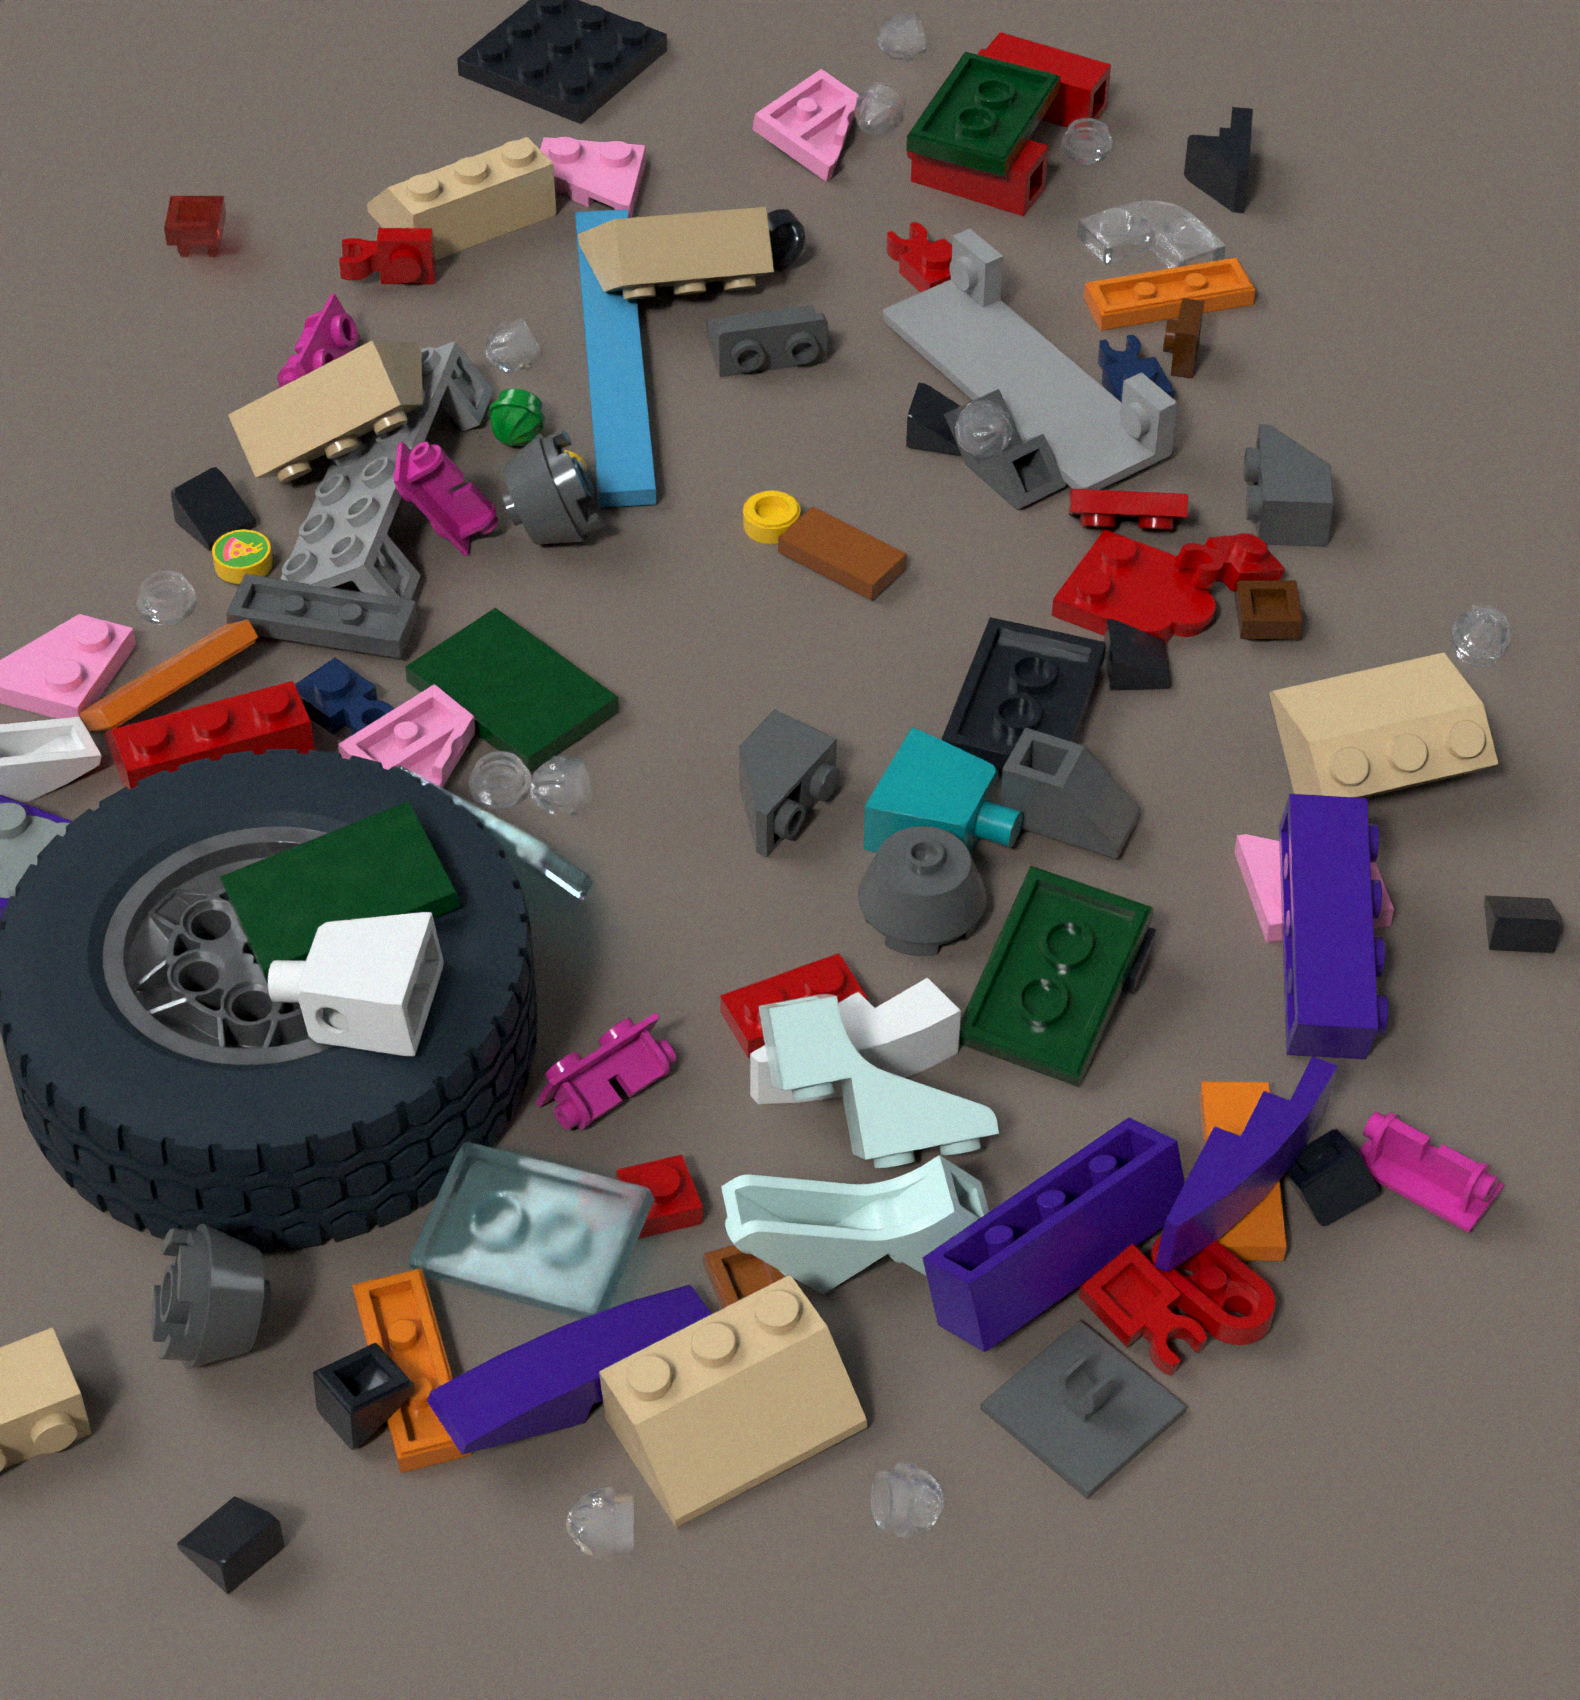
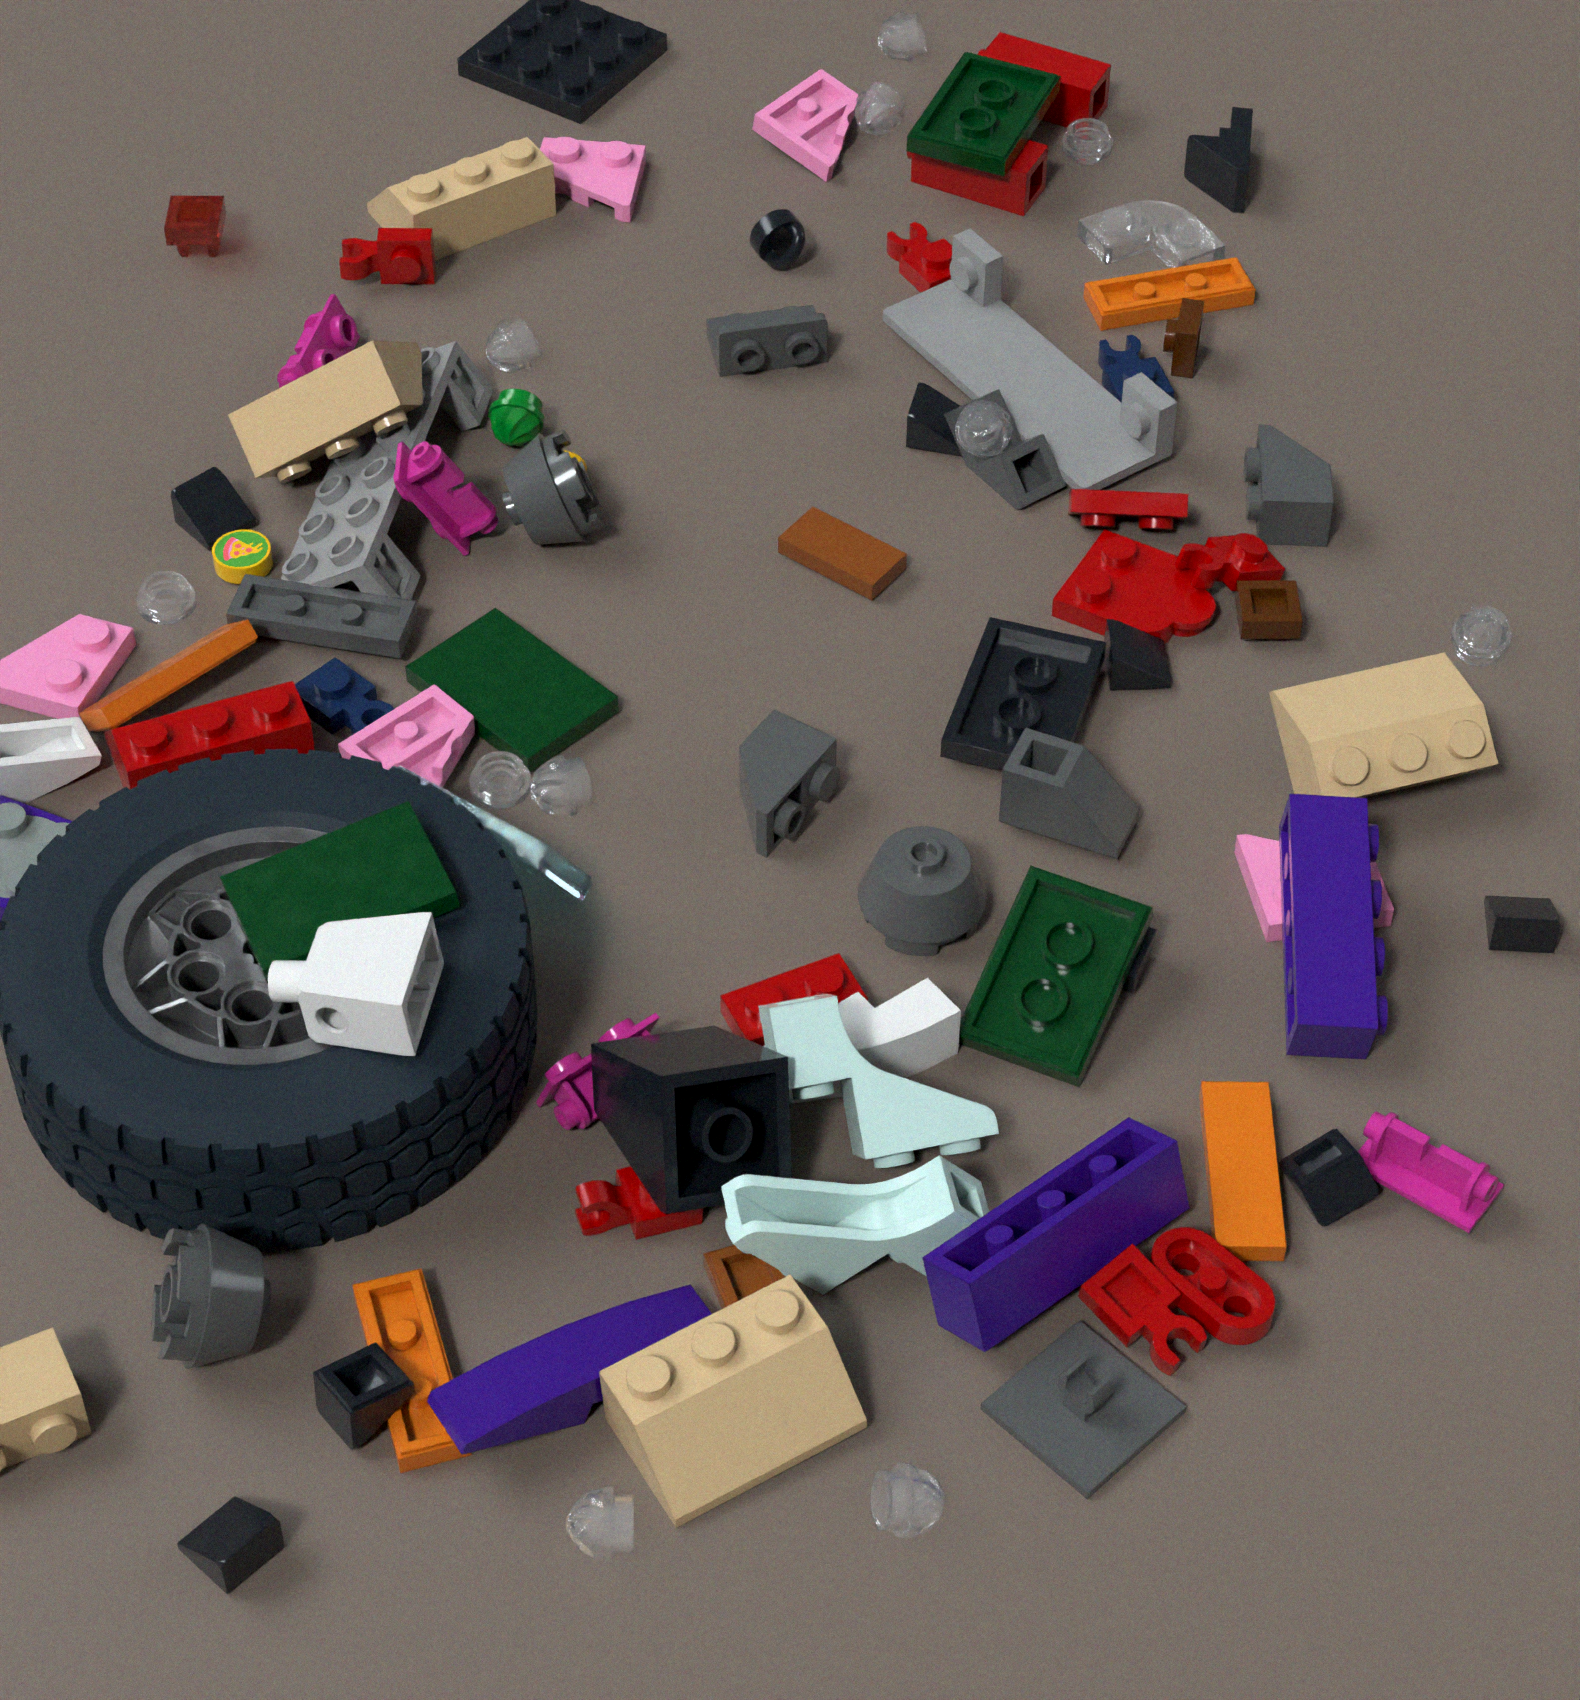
(531, 1231): clear light blue tile -> none
(615, 385): dark azure tile -> none
(680, 252): tan slope -> none
(694, 1111): none -> black slope
(769, 515): yellow tile -> none
(941, 789): teal torso -> none
(1241, 1170): dark purple slope -> none

